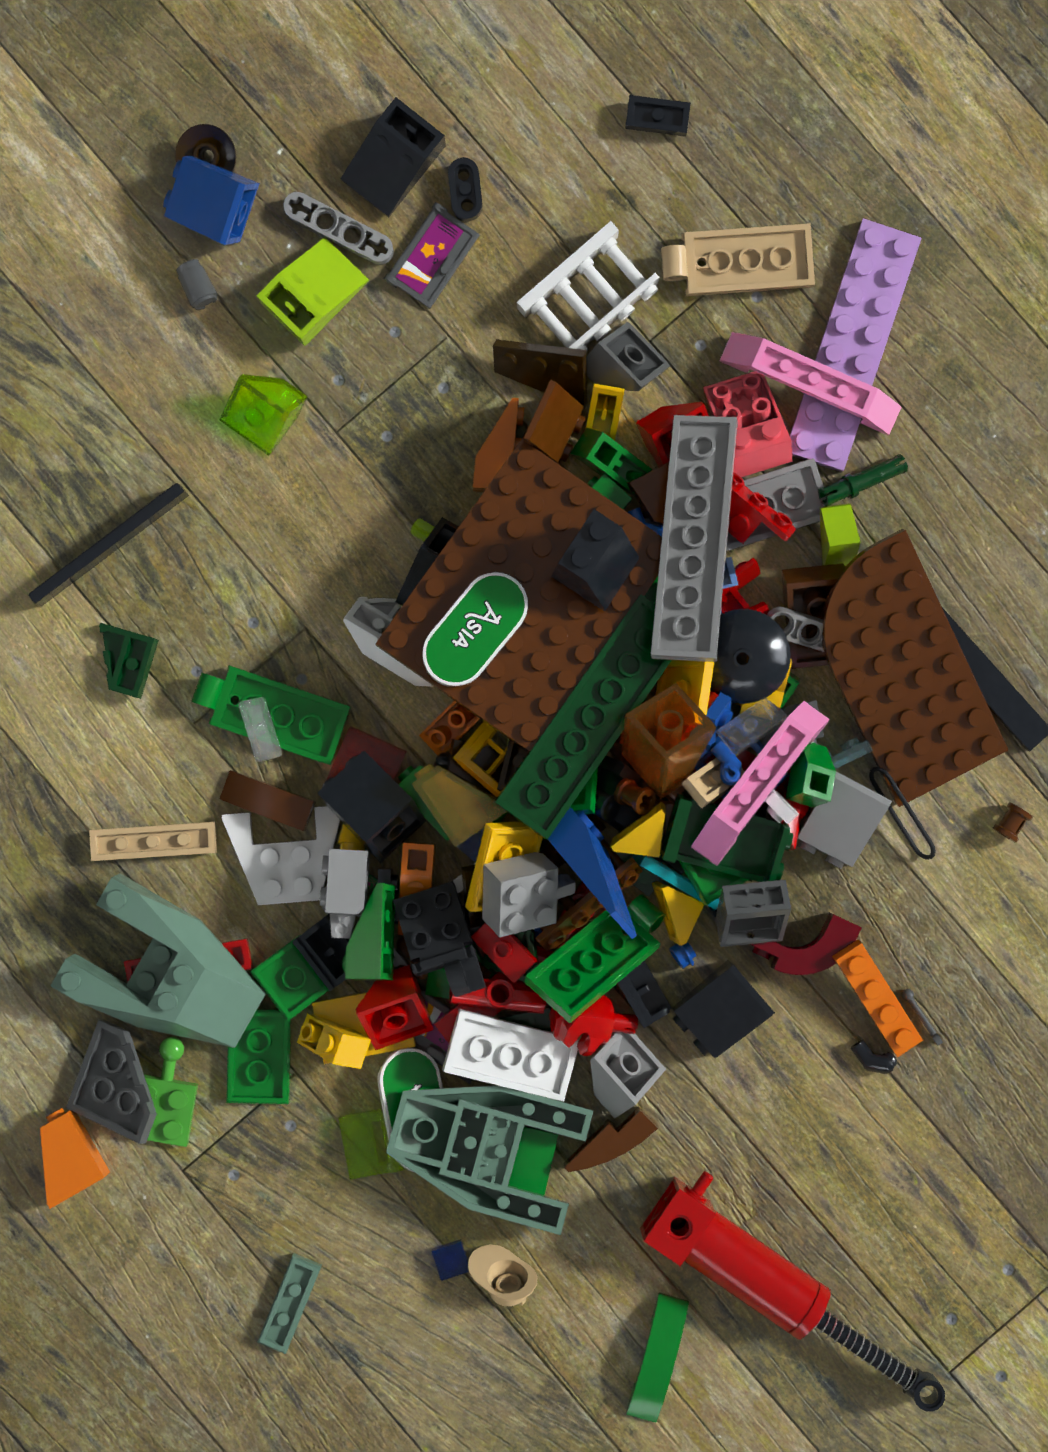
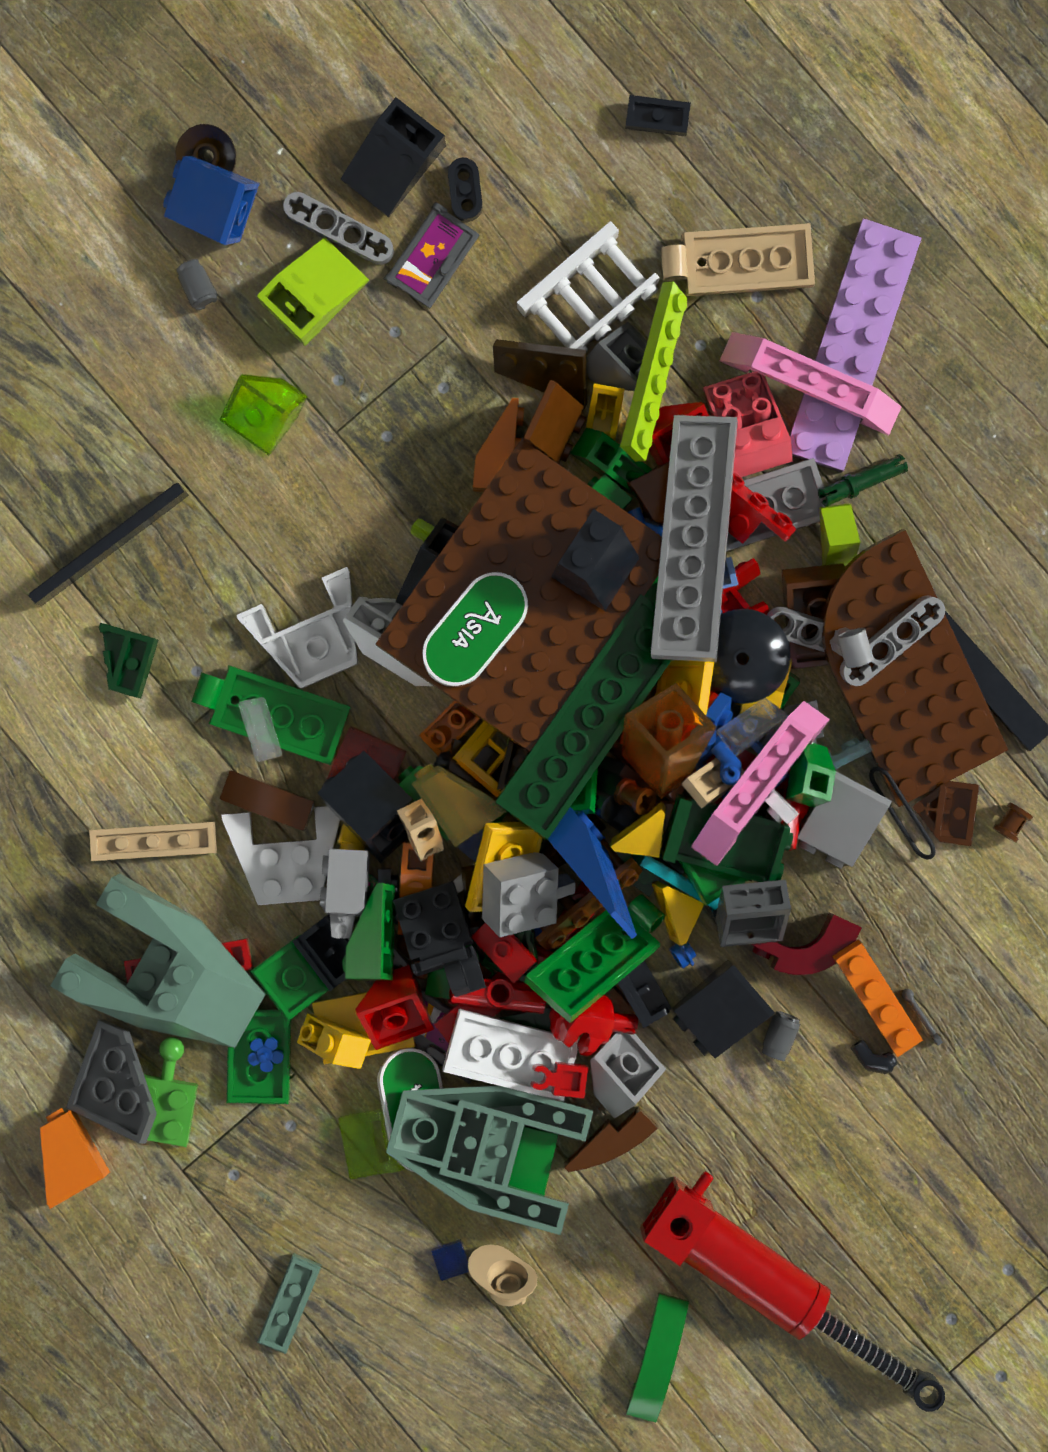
(265, 1053): none -> blue plant
(315, 646): none -> white wing
(421, 829): none -> tan leg
(566, 1079): none -> red plate
(654, 372): none -> lime plate
(780, 1035): none -> dark grey piece
(852, 646): none -> light grey piece
(896, 645): none -> light grey beam
(950, 812): none -> reddish brown slope

